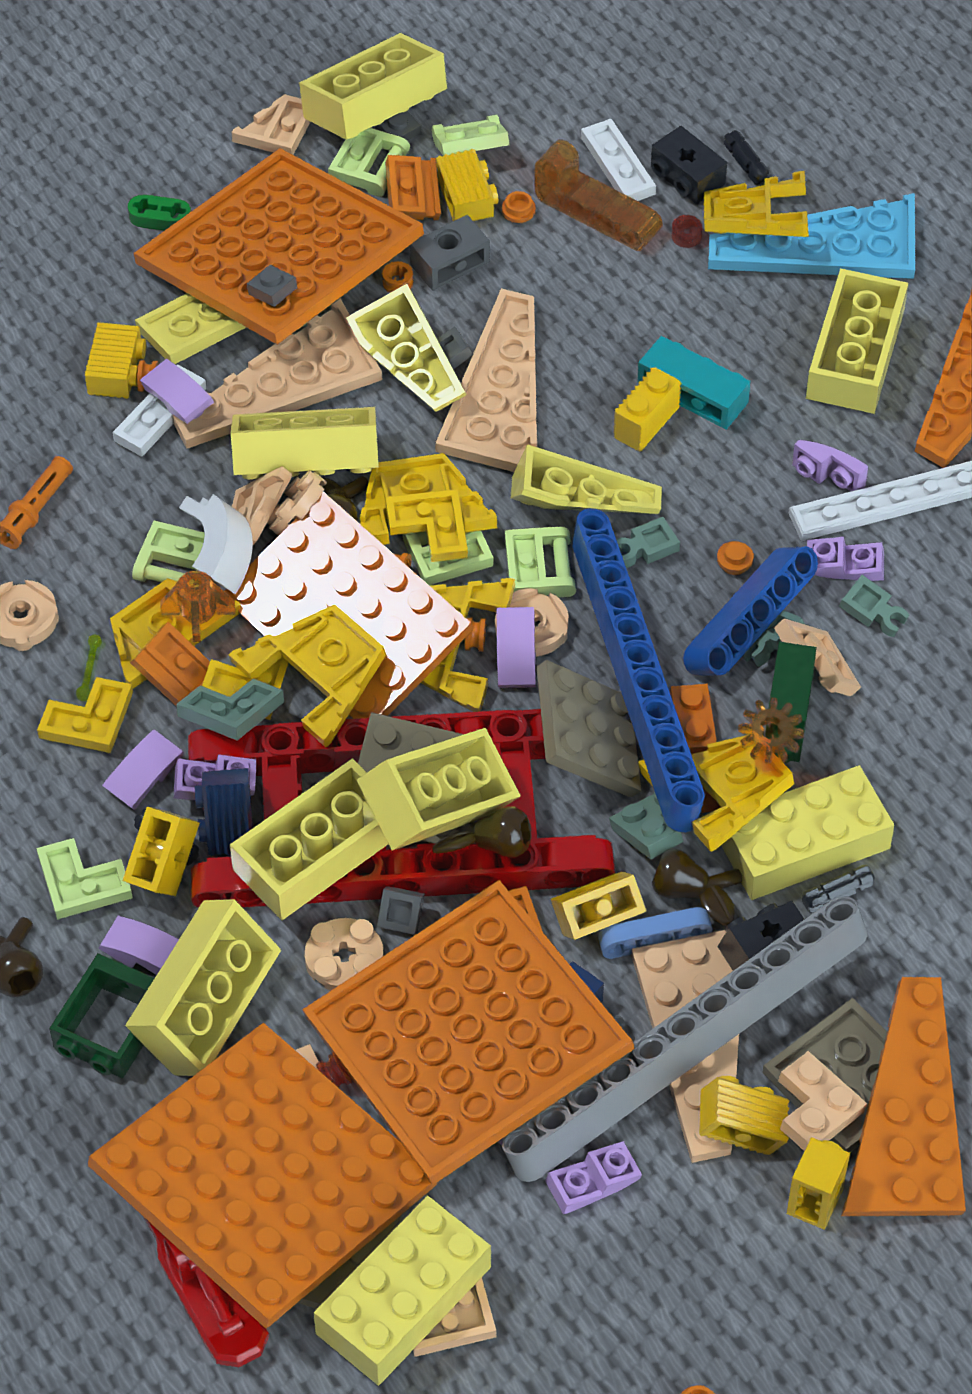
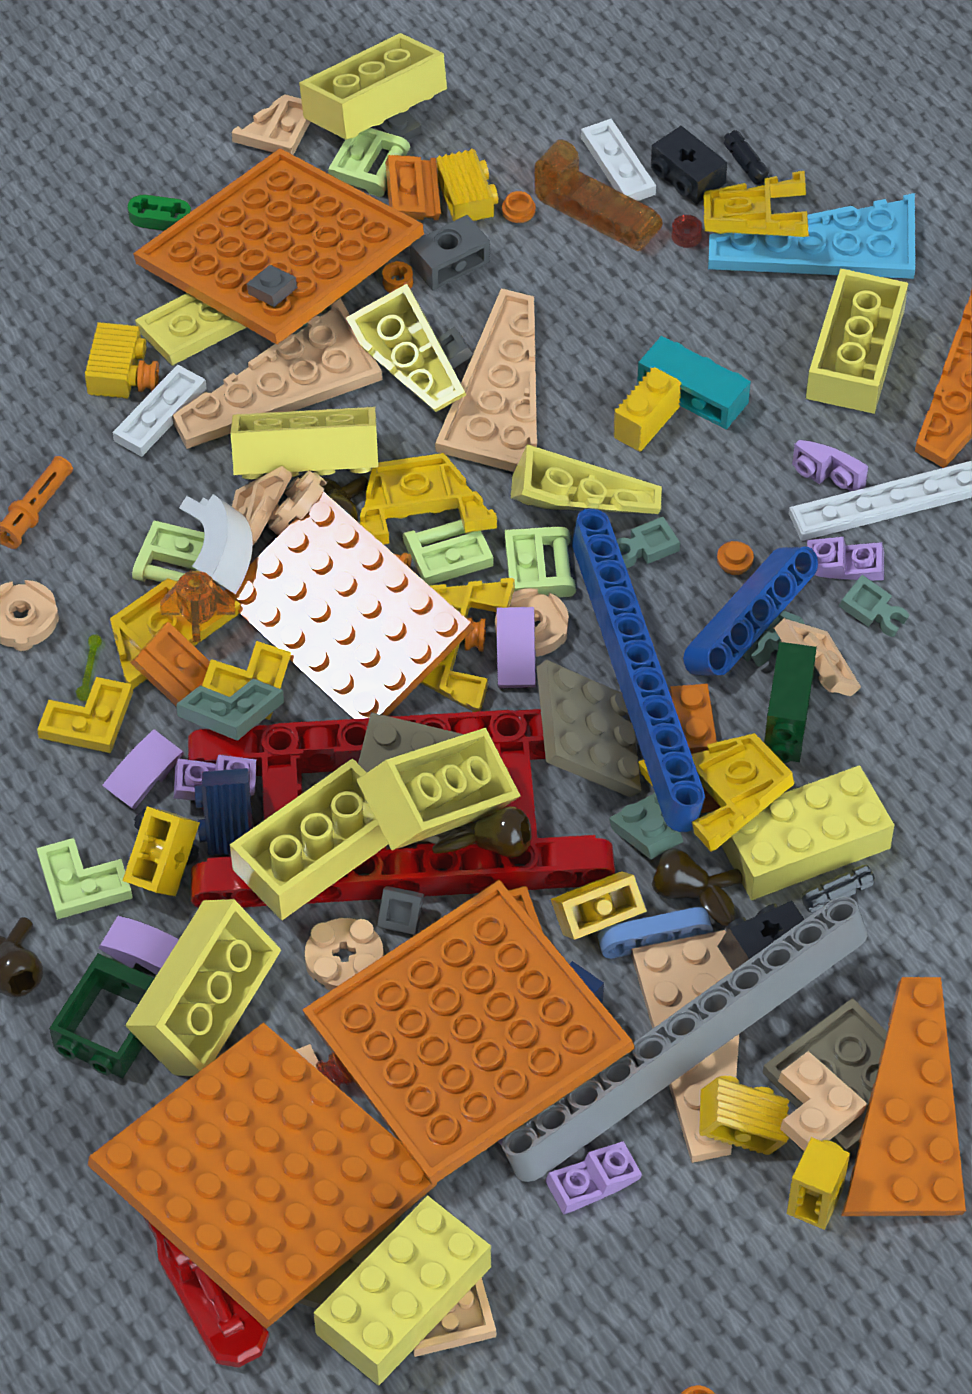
(177, 390): lavender slope -> none
(330, 654): yellow wing -> none
(436, 514): yellow plate -> none
(469, 136): yellowish green plate -> none
(785, 730): clear orange gear -> none

